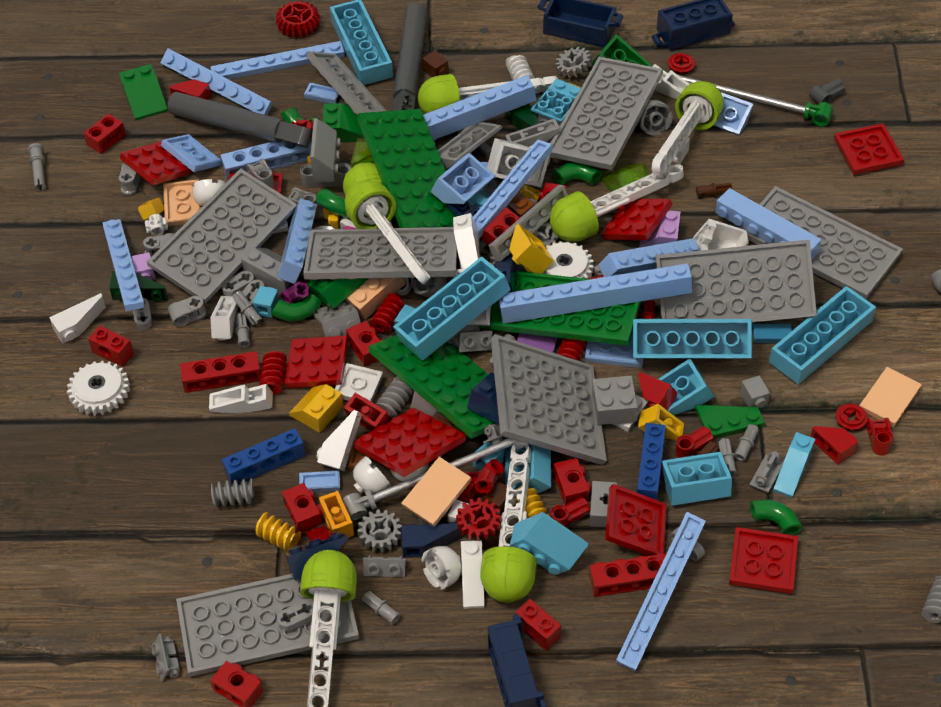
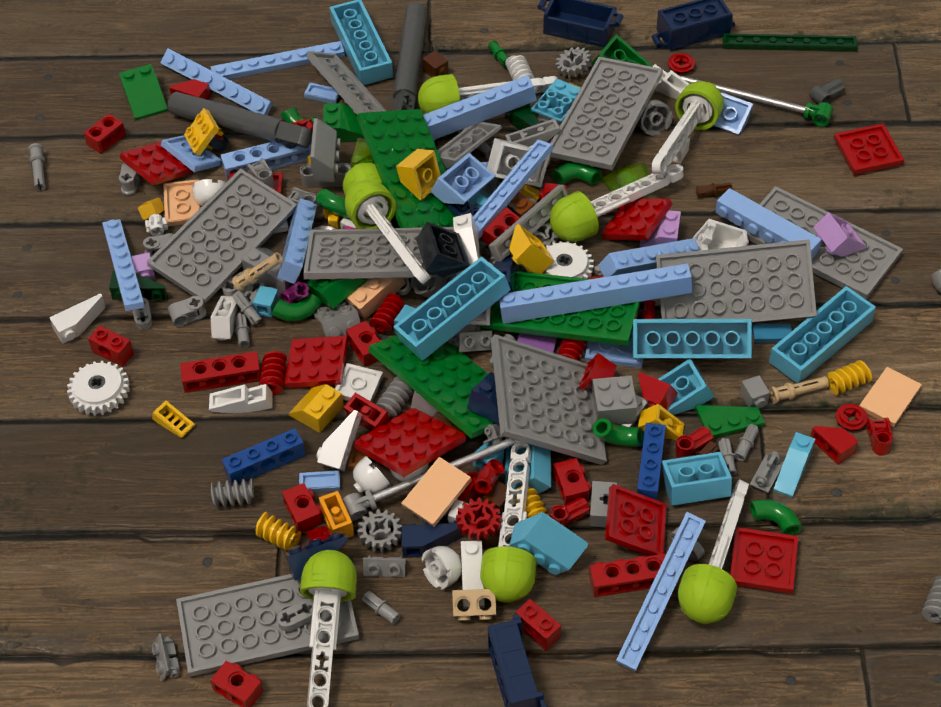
(165, 407): none -> yellow slope
(205, 134): none -> yellow plate
(251, 275): none -> tan pin
(297, 19): red gear -> none
(419, 172): none -> yellow slope
(441, 250): none -> black slope
(473, 597): none -> tan brick
(498, 52): none -> green pin
(597, 368): none -> red slope
(618, 434): none -> green cylinder
(708, 590): none -> lime piece
(789, 42): none -> dark green tile
(790, 390): none -> tan pin
(838, 235): none -> lavender slope
(849, 377): none -> yellow piece

